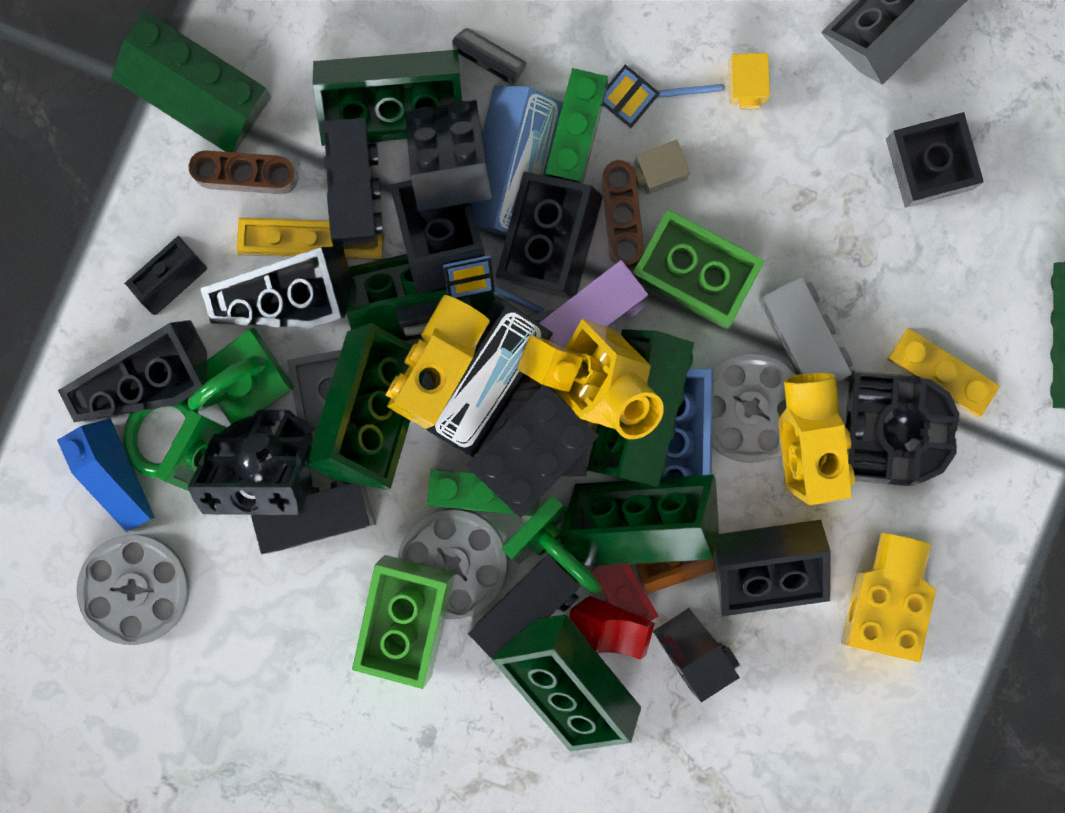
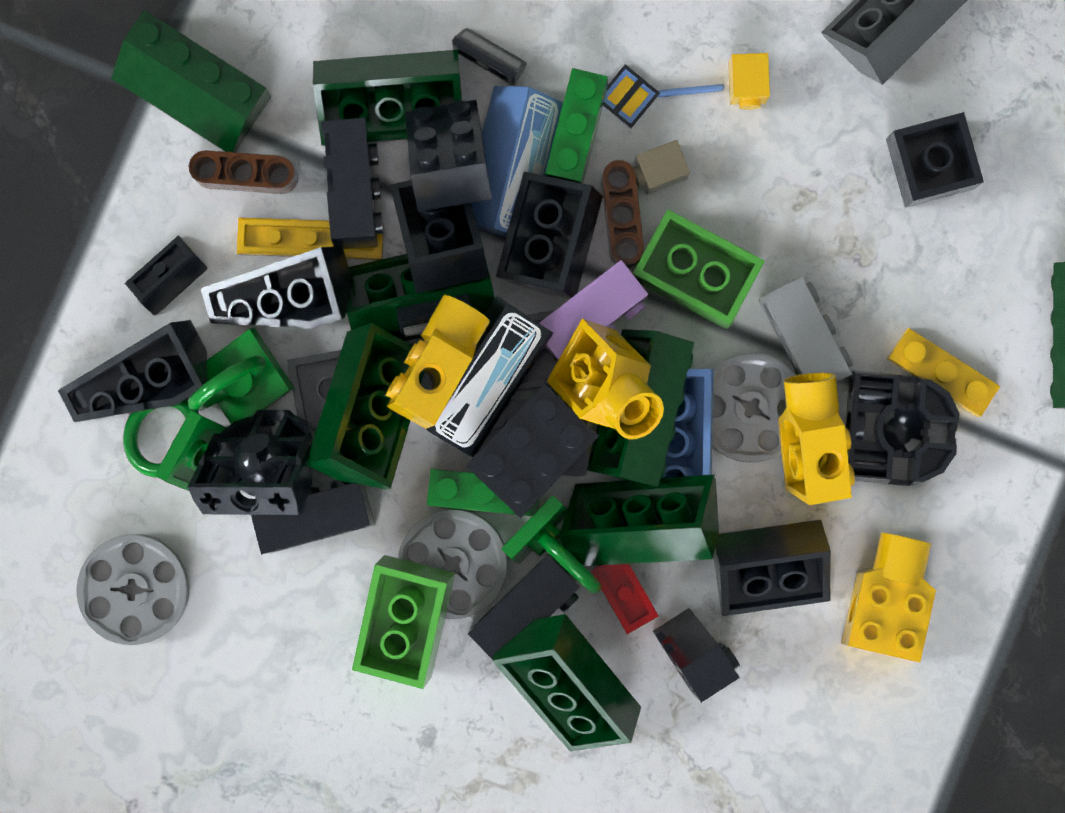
(104, 469): blue slope -> none
(476, 278): piece -> none
(550, 363): yellow brick -> none
(612, 628): red arch -> none
(665, 574): dark orange plate -> none

